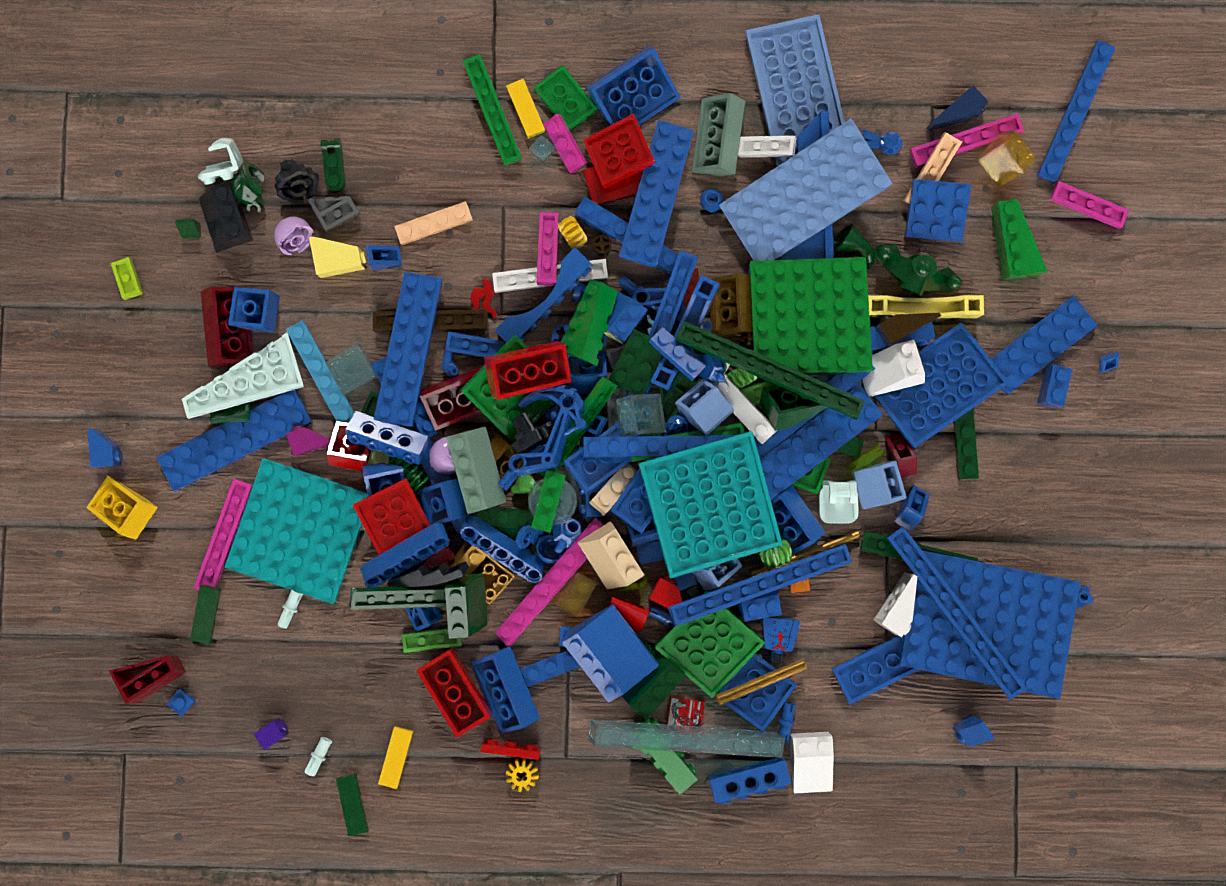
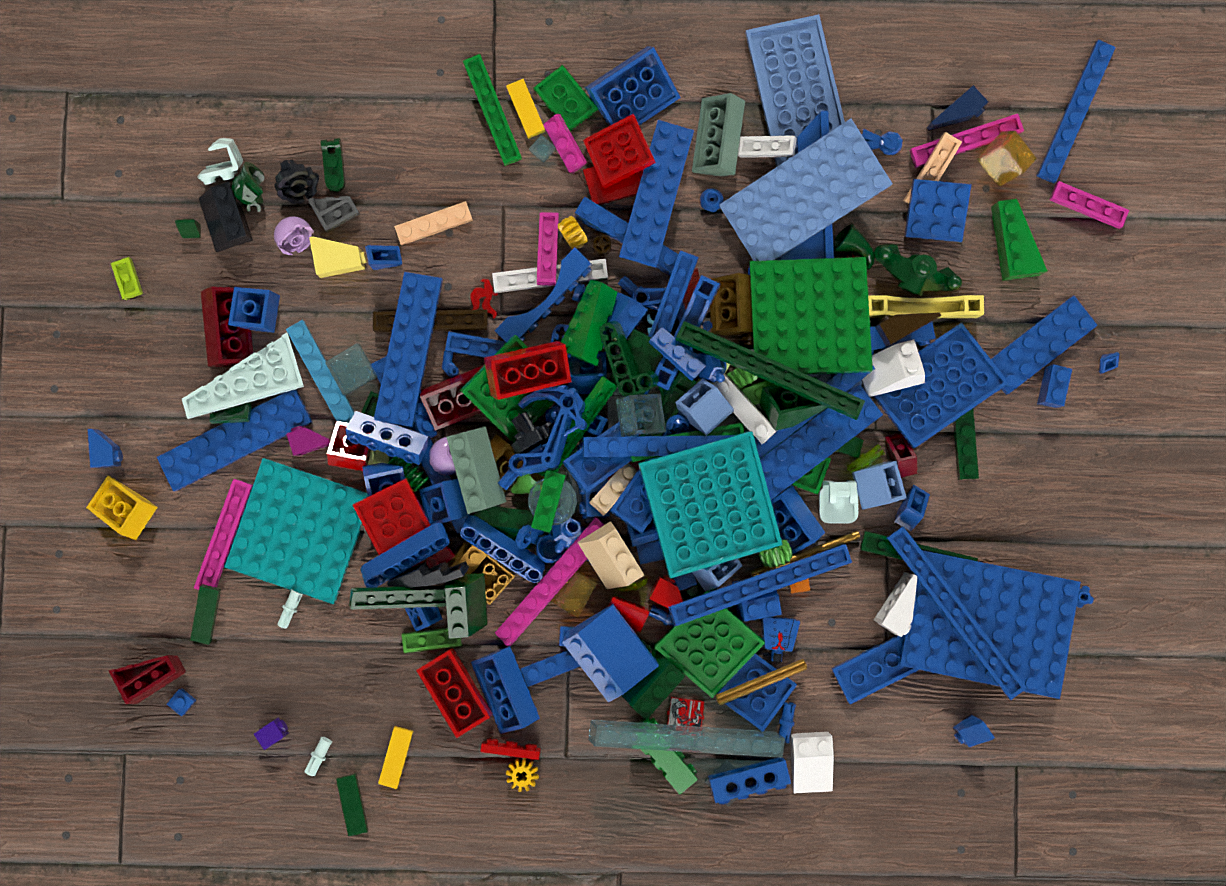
(624, 357): none -> dark green beam

